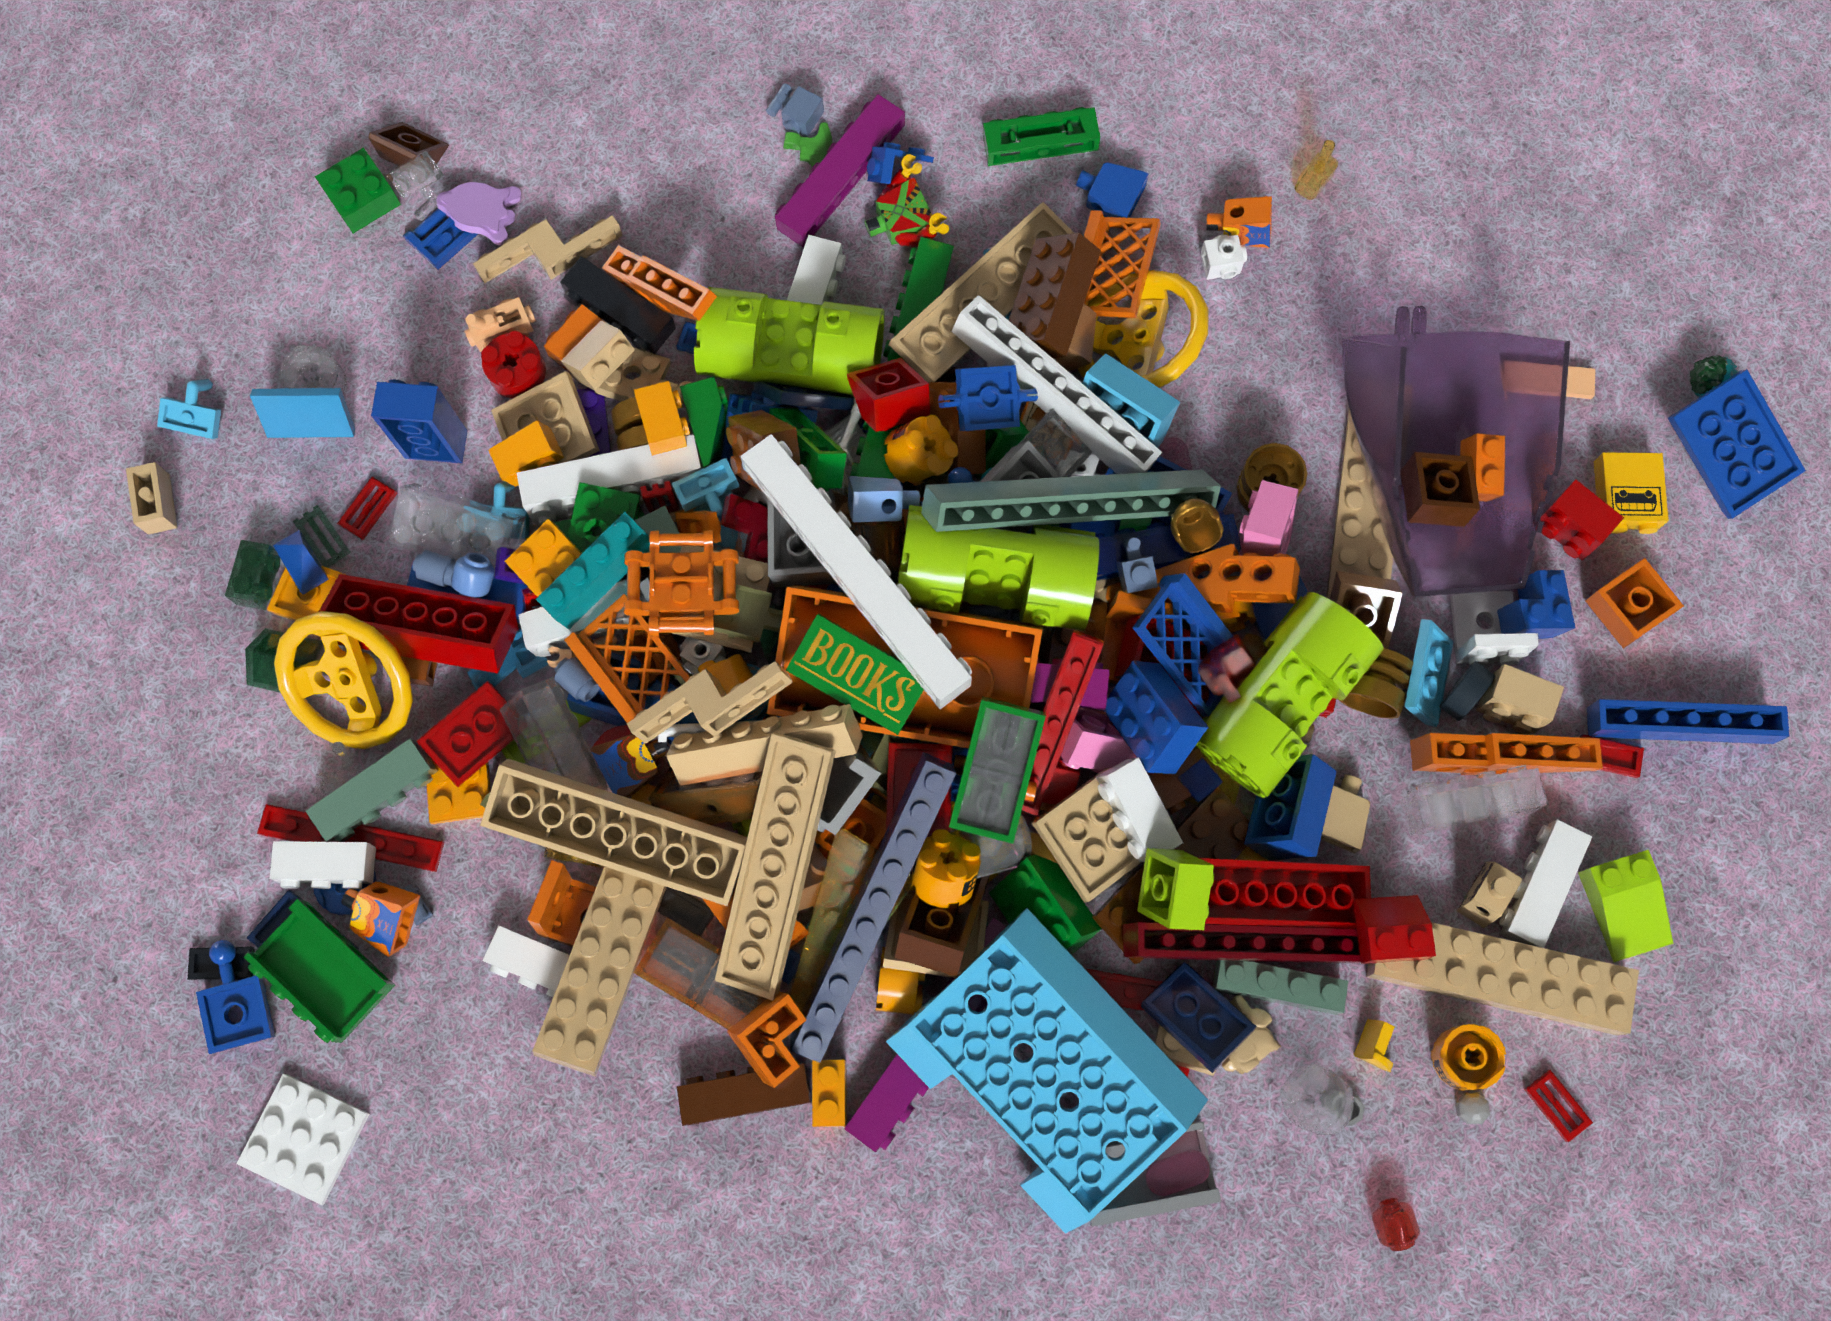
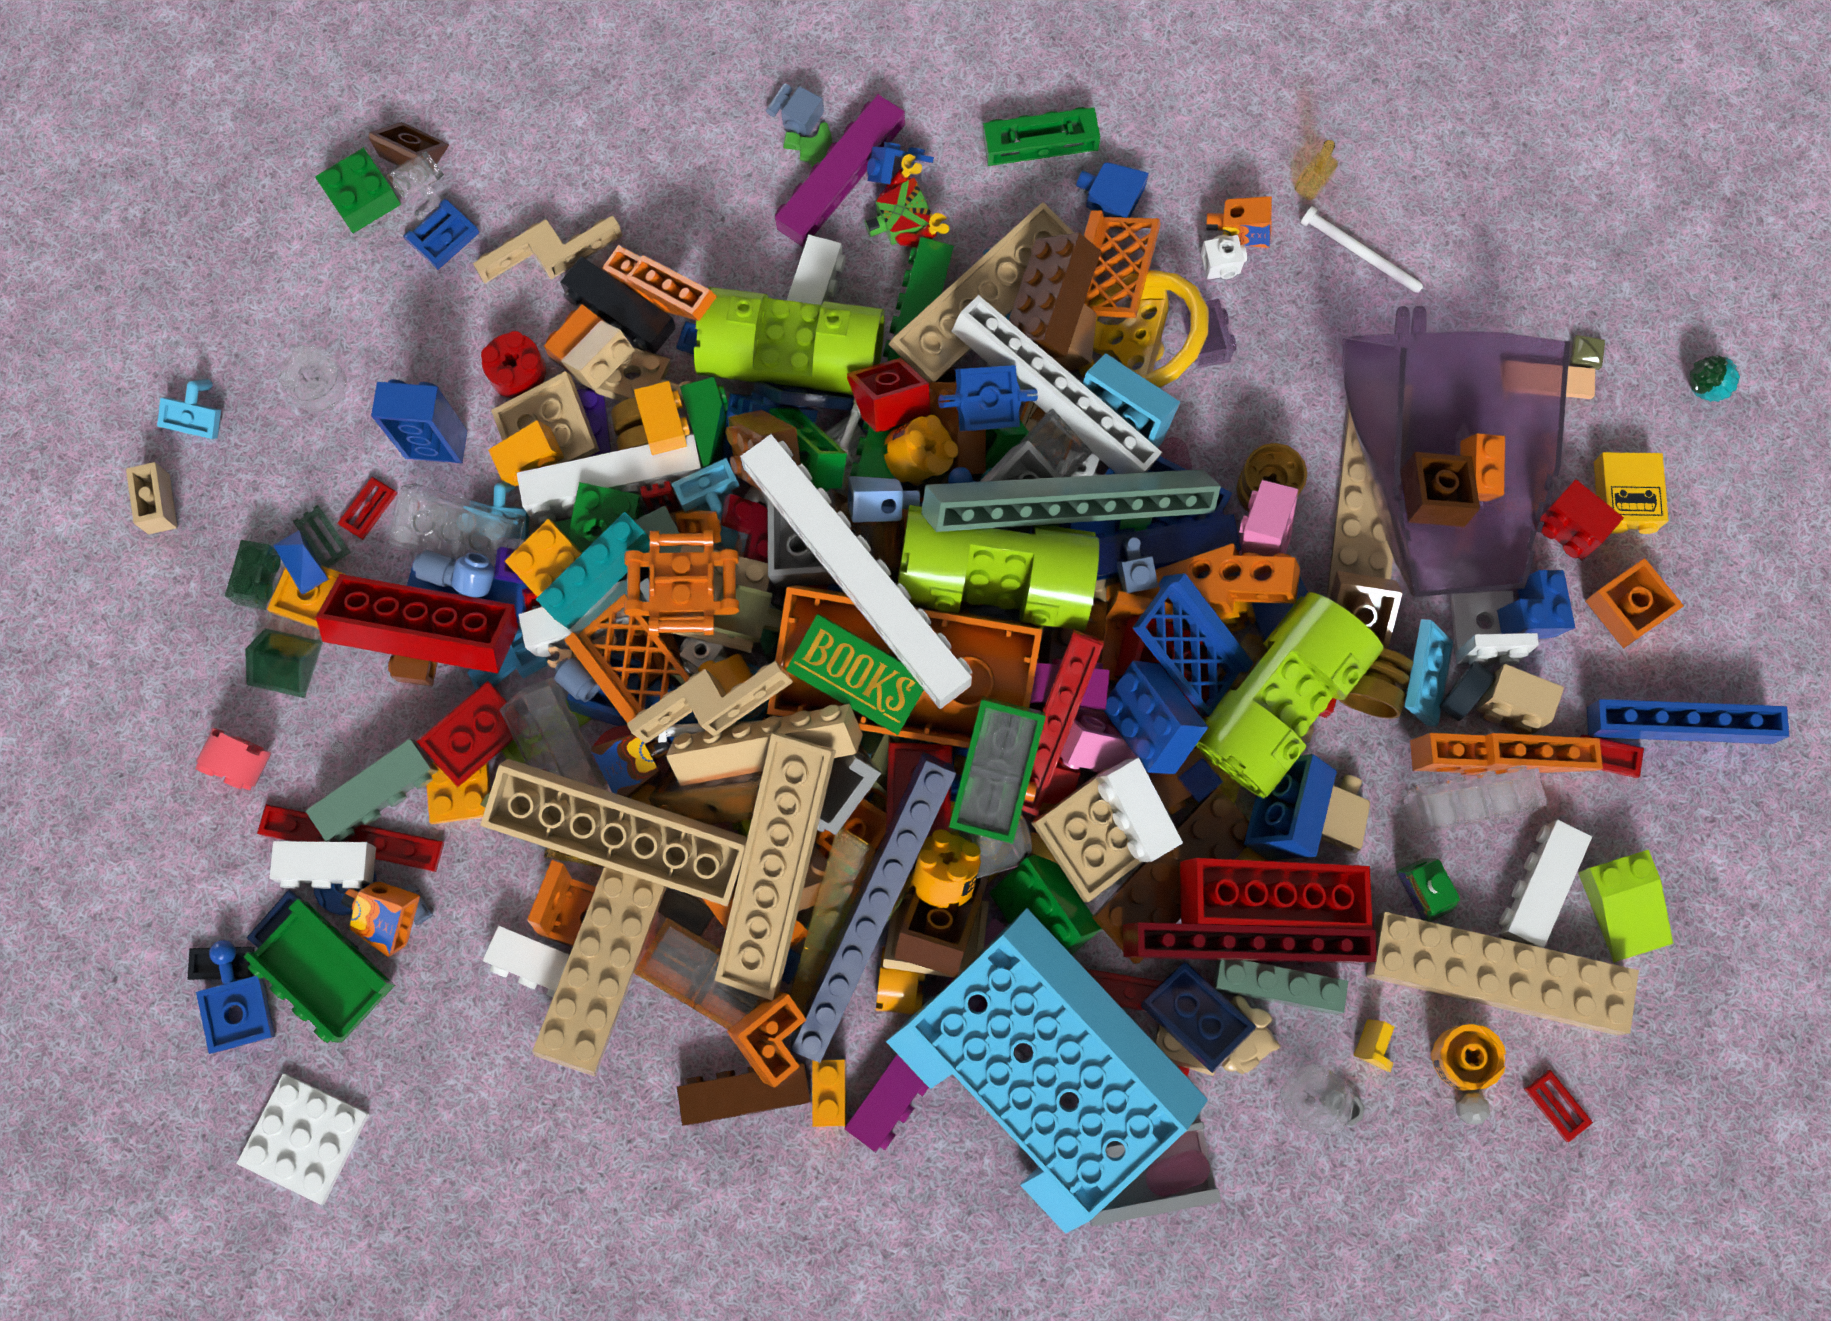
(234, 758): none -> coral brick
(303, 412): dark azure tile -> none
(349, 677): yellow piece -> none
(481, 209): lavender tile -> none
(490, 323): light nougat brick -> none
(1175, 889): lime brick -> none
(1196, 525): pearl gold hair -> none
(1219, 343): none -> clear purple brick
(1226, 667): clear red brick -> none
(1361, 250): none -> white bar
(1393, 929): red slope -> none
(1396, 1224): clear red head -> none
(1429, 888): none -> green torso
(1490, 890): tan torso -> none
(1587, 352): none -> olive tile
(1736, 444): blue plate -> none

